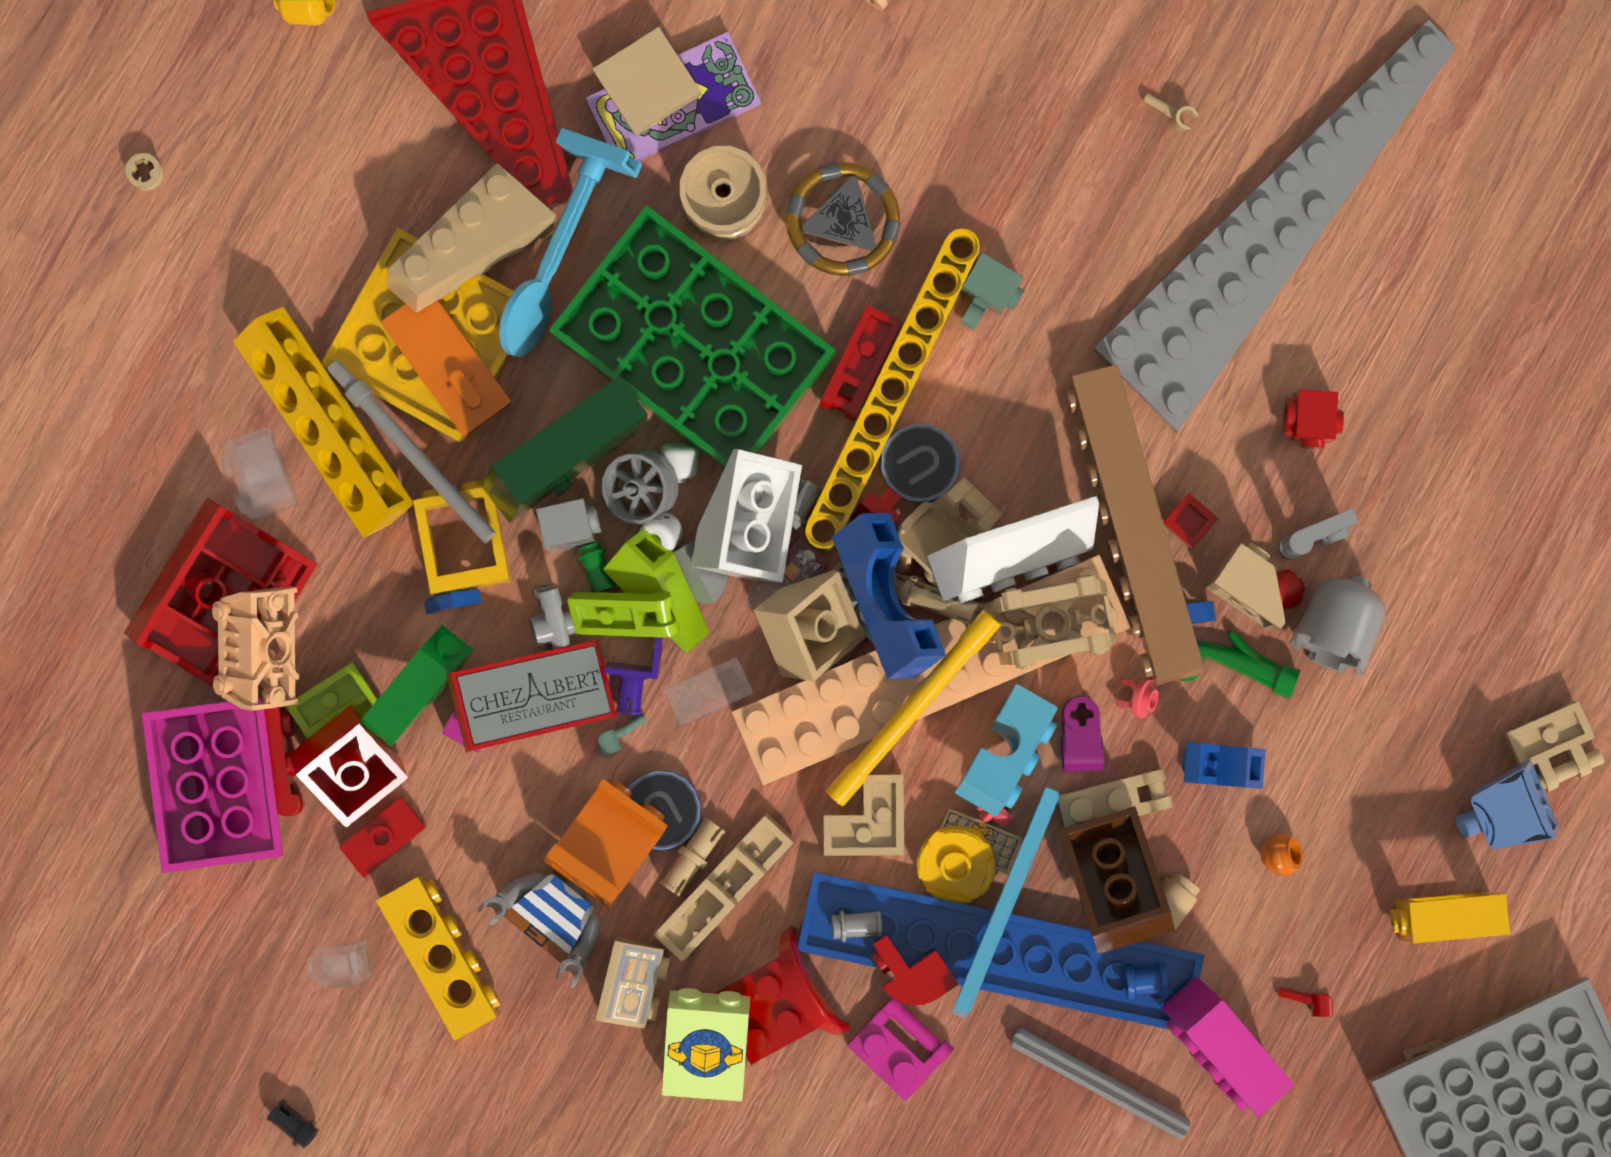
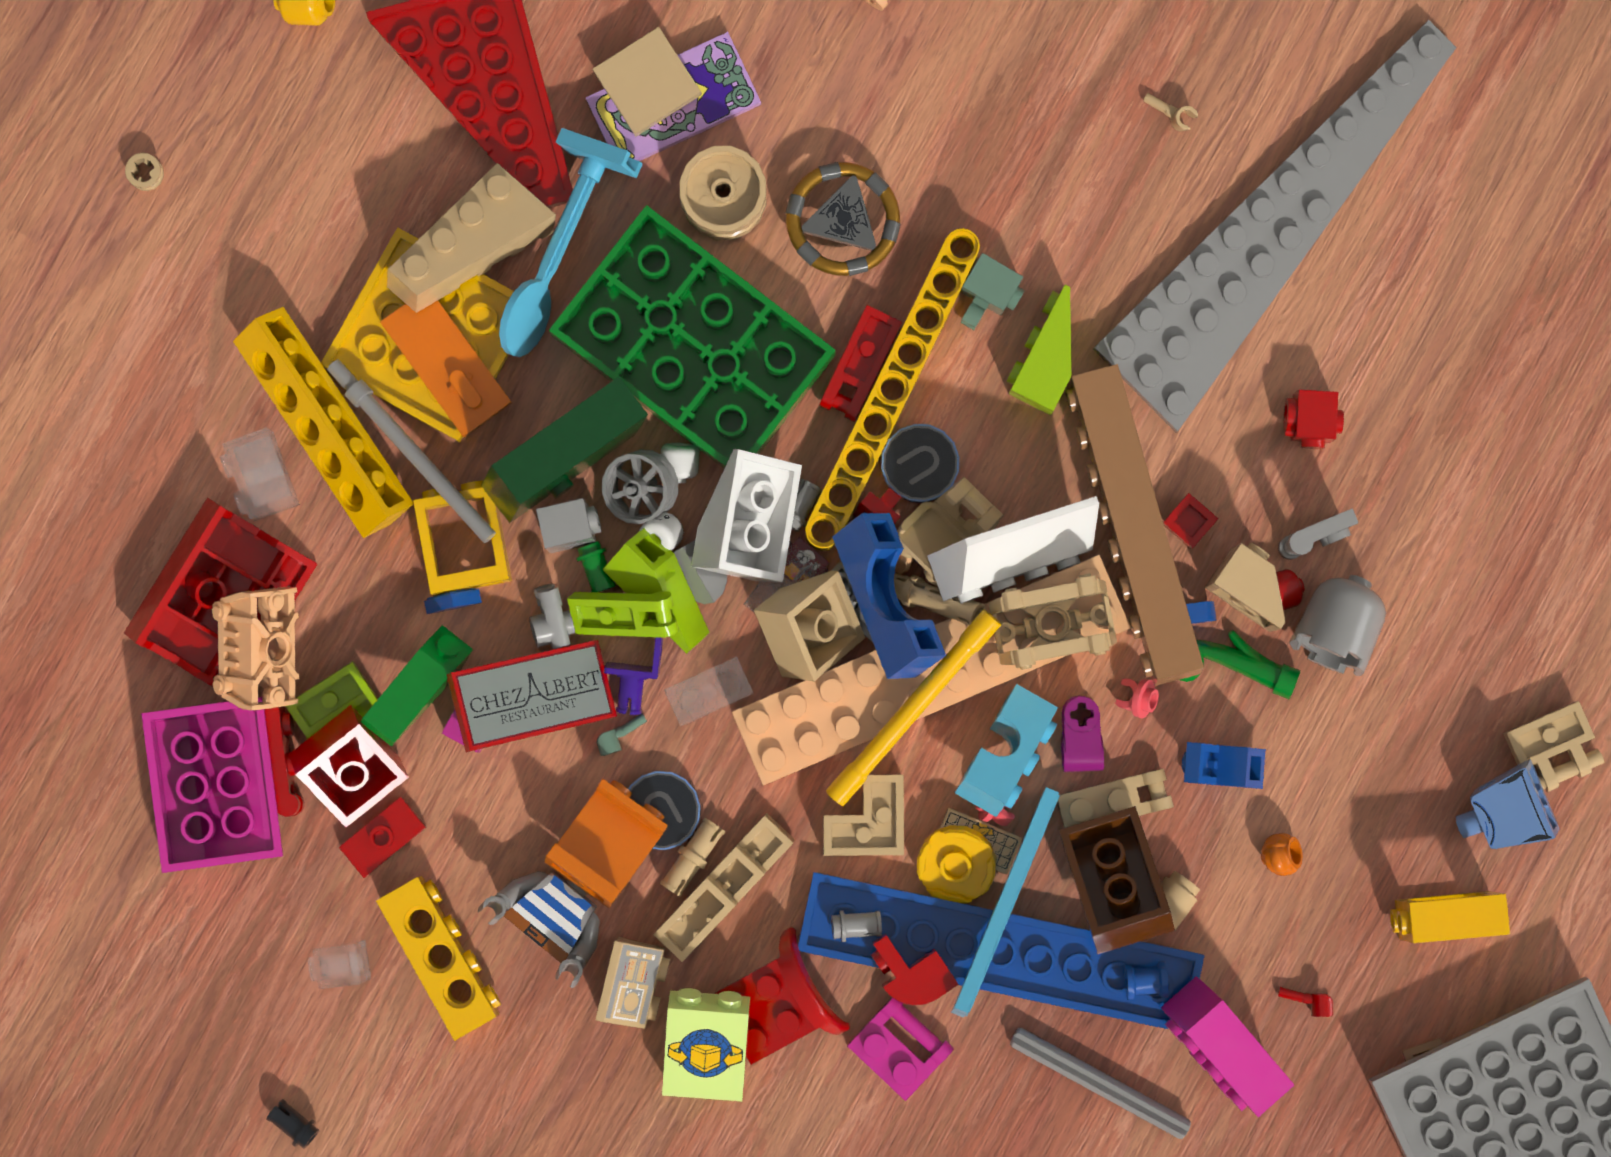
(1048, 365): none -> lime slope

